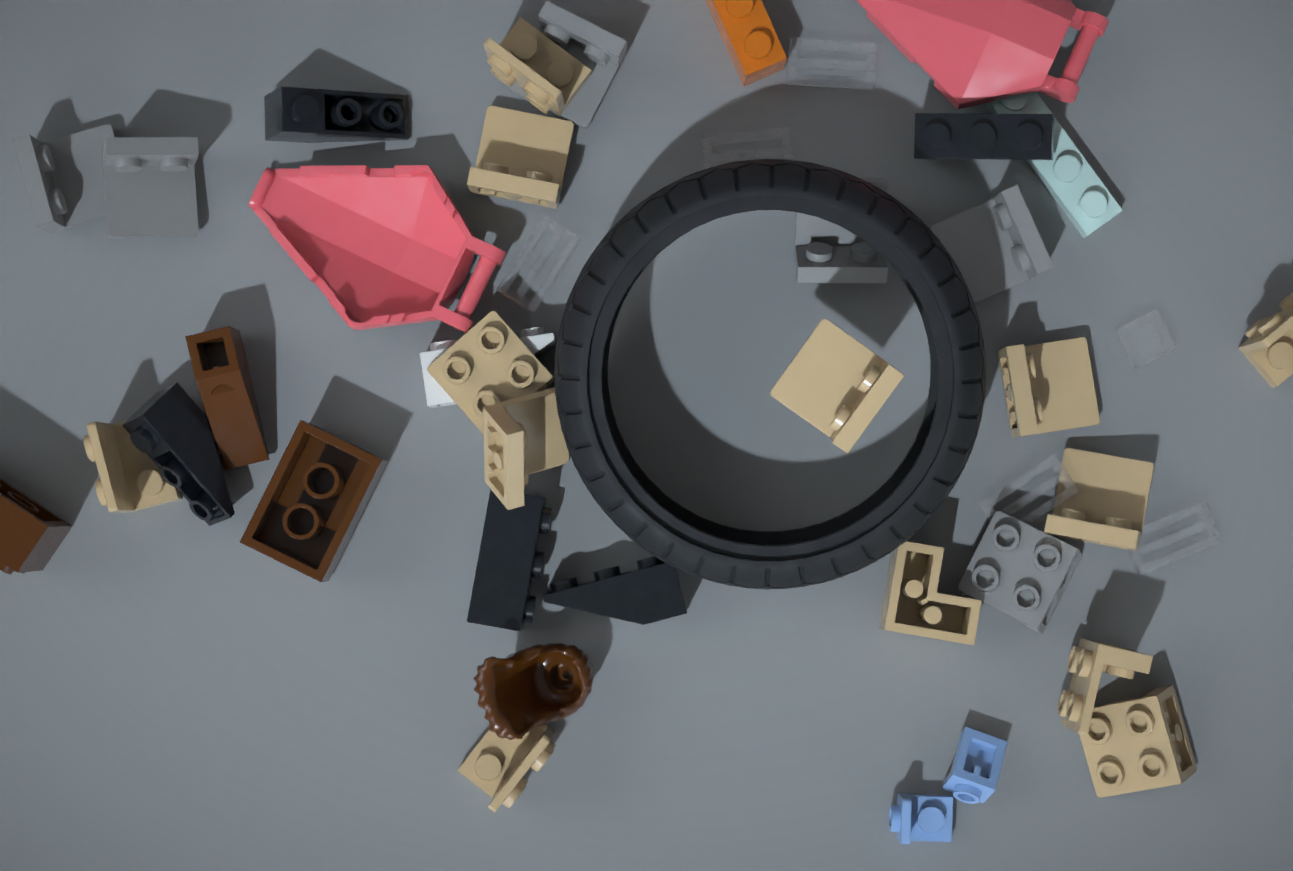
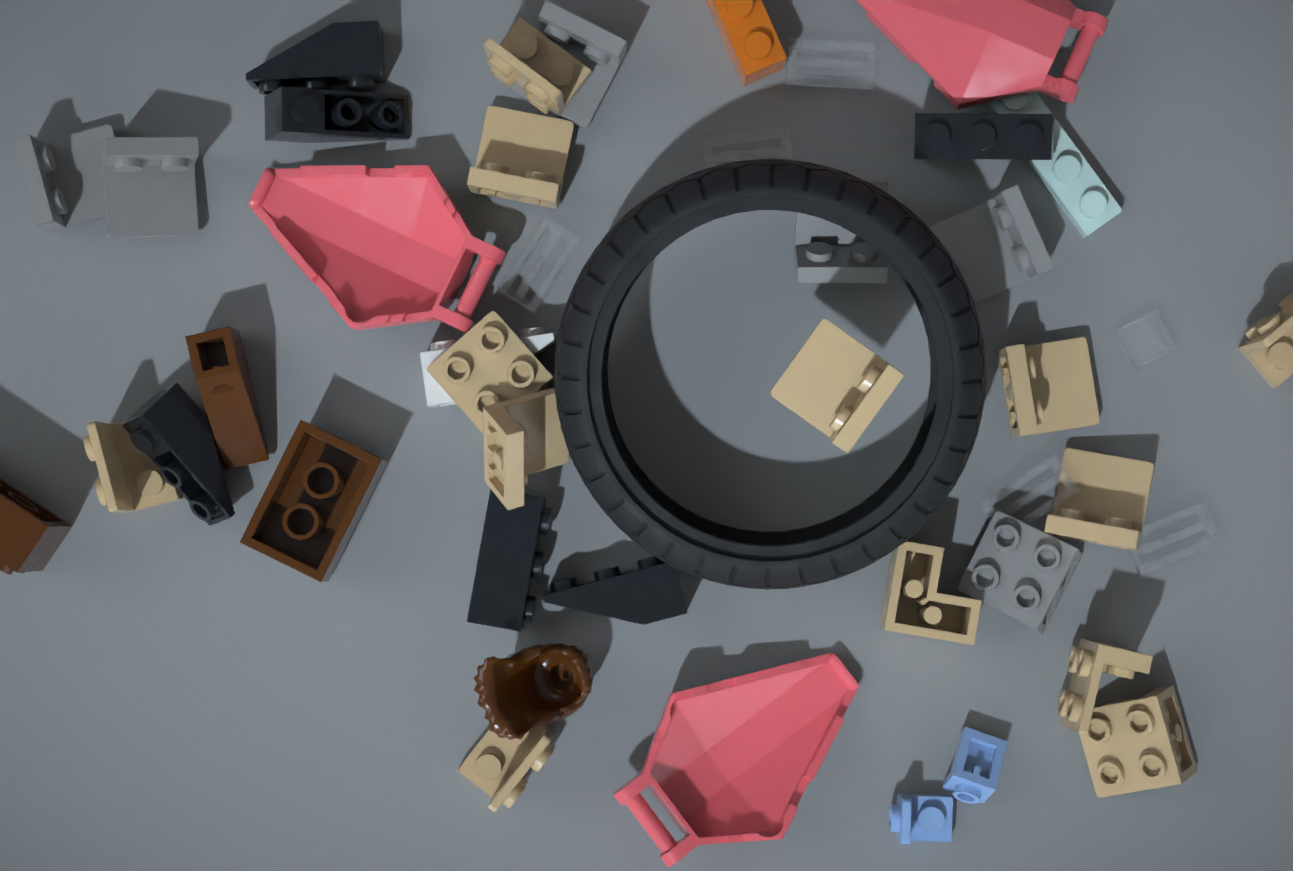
(333, 56): none -> black slope
(739, 754): none -> coral windscreen

